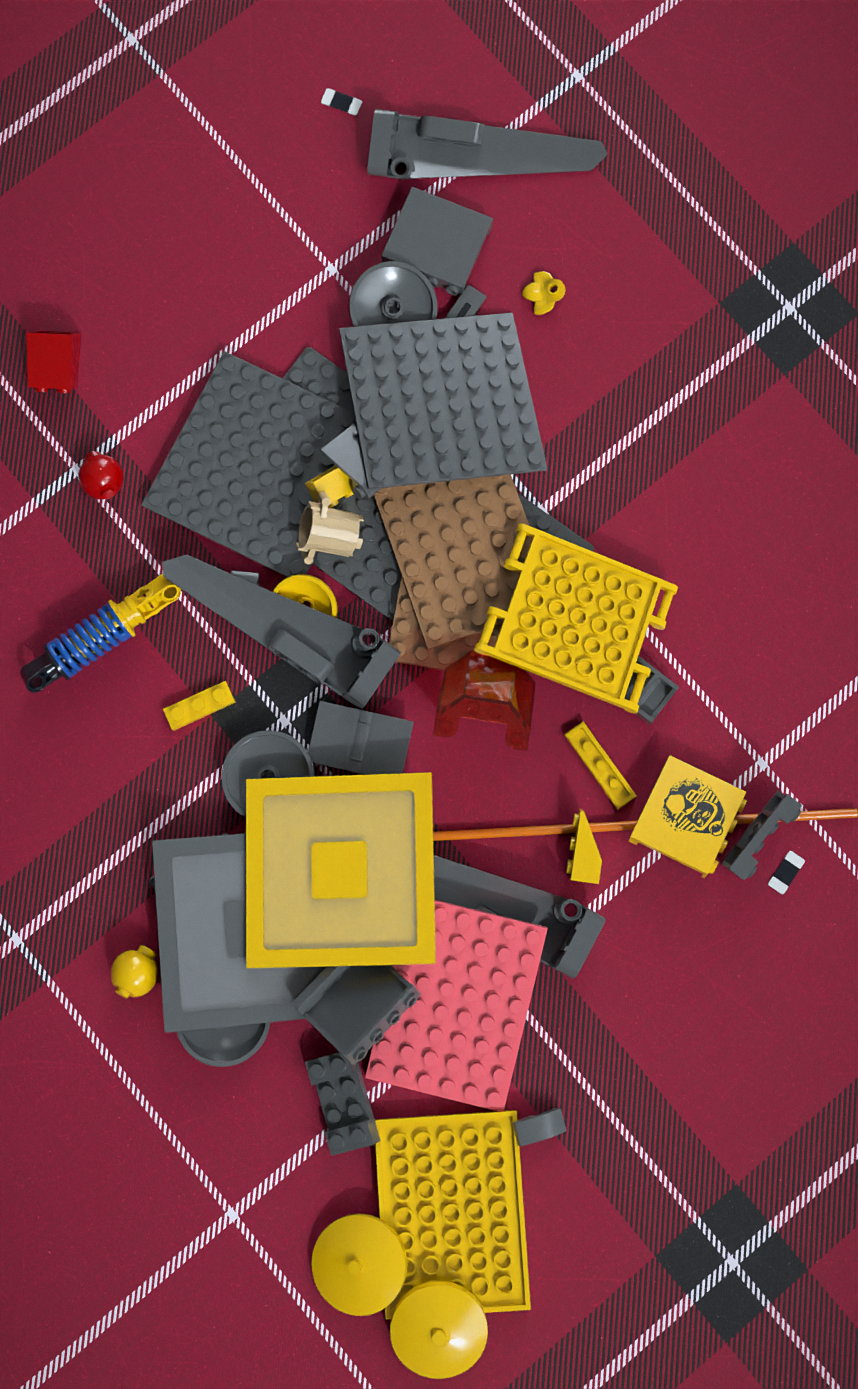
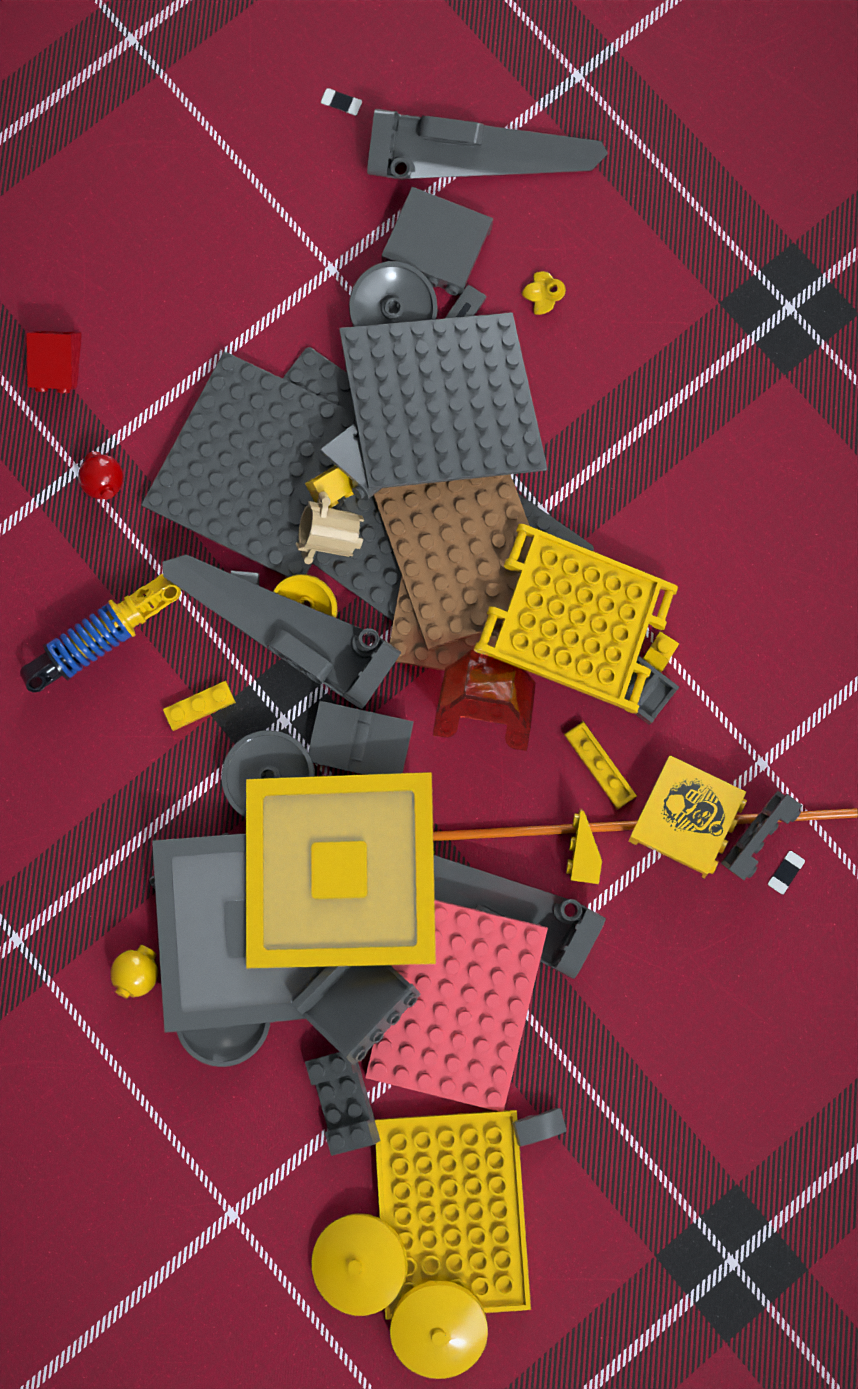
(660, 651): none -> yellow slope

